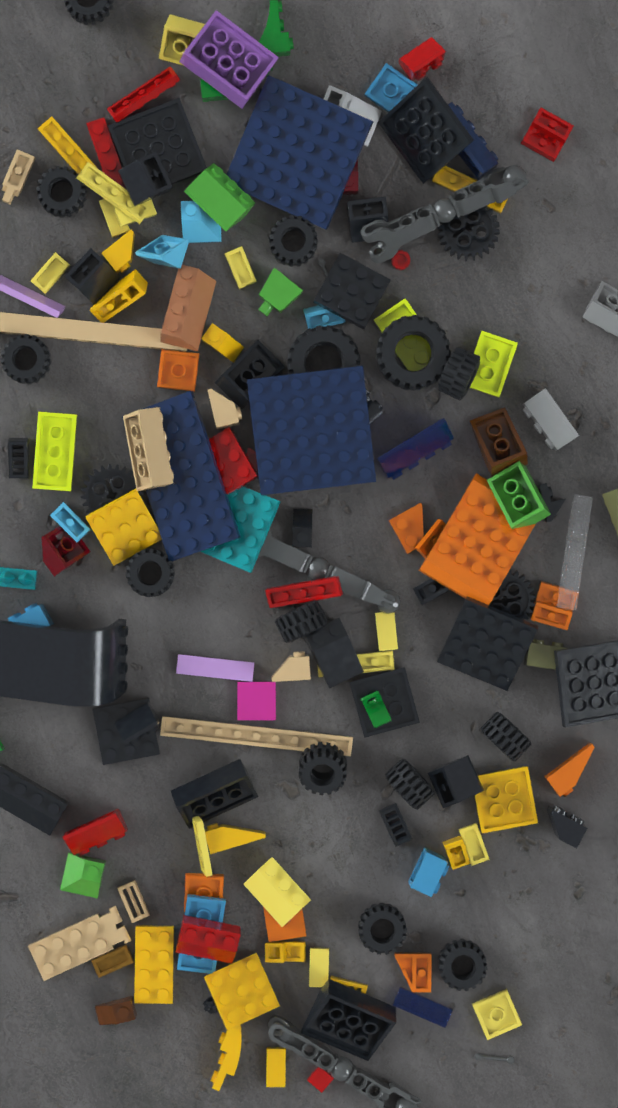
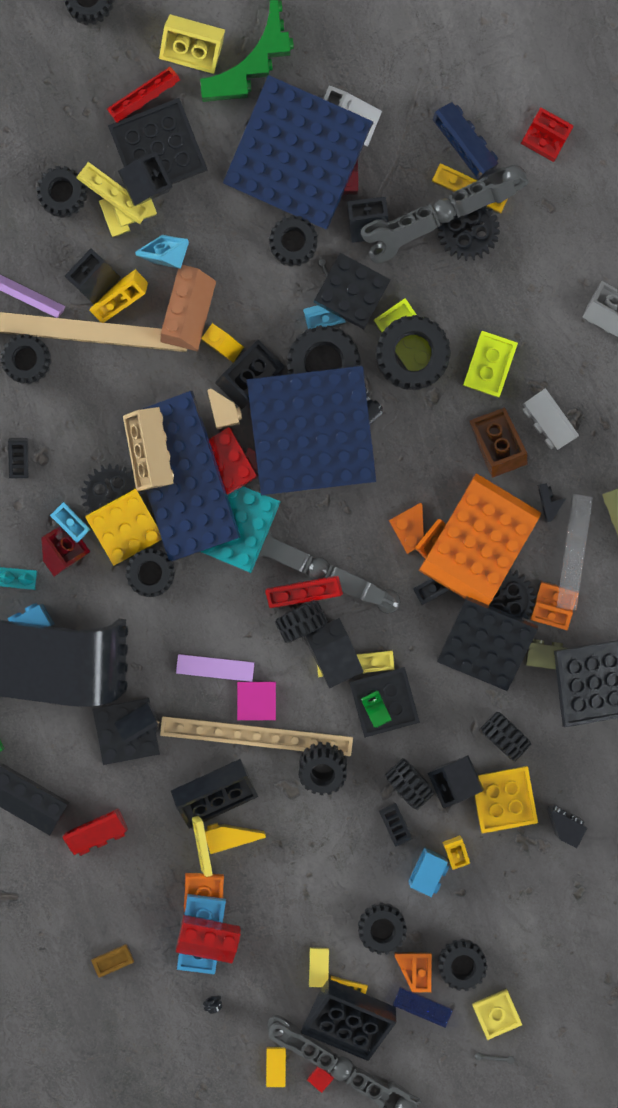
(17, 175): tan hinge -> none
(50, 273): light yellow tile -> none
(54, 451): neon yellow plate -> none
(64, 145): yellow tile -> none
(78, 943): tan hinge -> none
(83, 875): bright green slope -> none
(105, 149): red plate -> none
(116, 1011): reddish brown slope -> none
(120, 253): yellow slope -> none
(127, 886): tan tile -> none
(154, 964): yellow plate -> none
(178, 370): orange plate -> none
(198, 225): medium azure slope -> none
(220, 197): bright green slope -> none
(228, 59): medium lavender slope -> none
(230, 1044): yellow slope -> none
(240, 267): light yellow tile -> none
(241, 991): yellow plate -> none
(277, 892): light yellow slope -> none
(278, 293): bright green torso -> none
(285, 951): yellow slope -> none
(292, 929): orange plate -> none
(294, 668): tan slope -> none
(302, 528): black slope -> none
(386, 631): light yellow tile -> none
(389, 88): dark azure tile -> none
(401, 260): red tile -> none
(415, 448): clear blue slope -> none
(422, 58): red slope -> none
(425, 130): black plate -> none
(459, 373): black tyre -> none
(474, 844): light yellow tile -> none
(518, 496): bright green slope -> none
(567, 774): orange slope -> none

